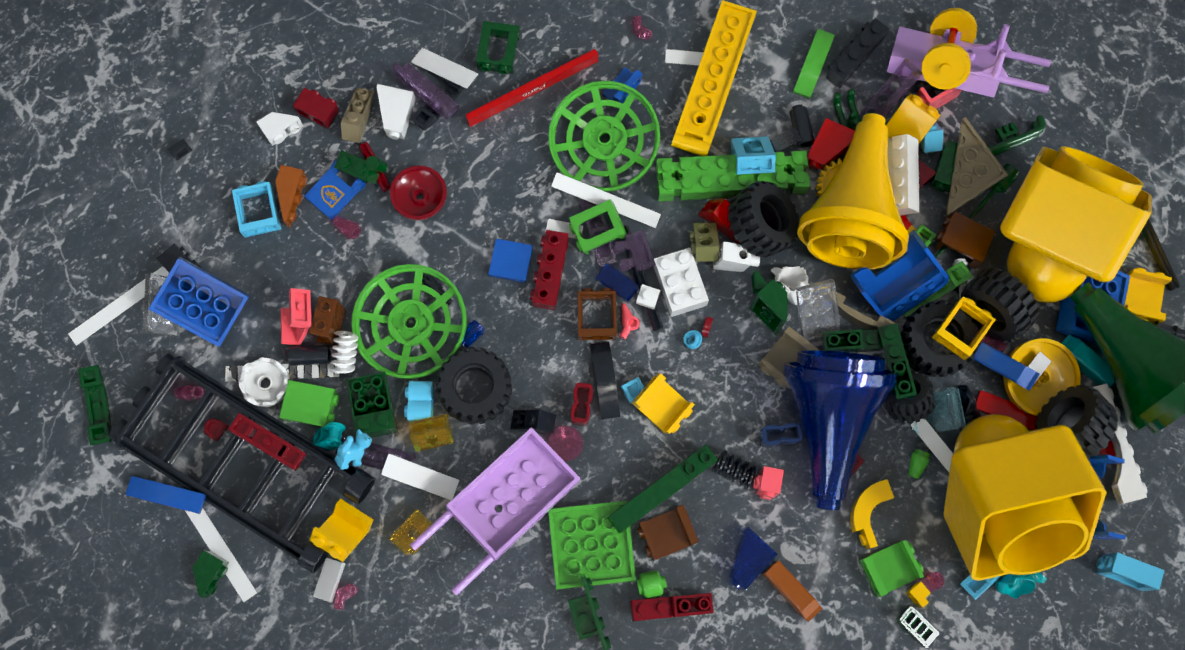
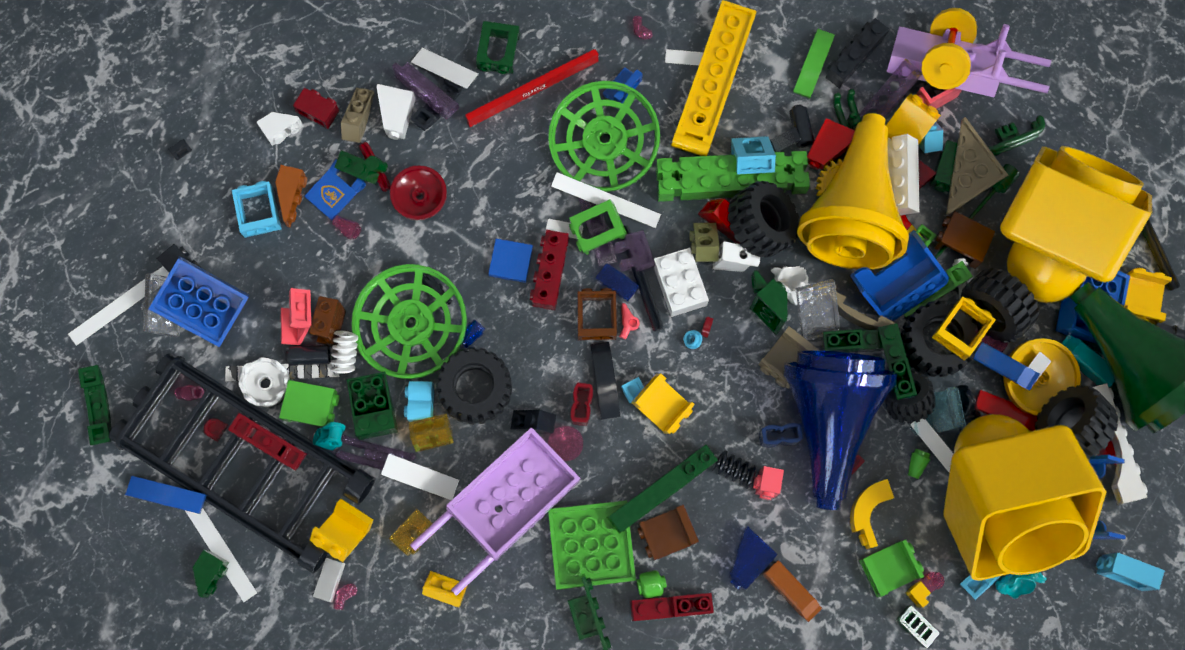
(352, 450): medium azure animal -> none
(439, 588): none -> yellow slope
(647, 296): white plate -> none

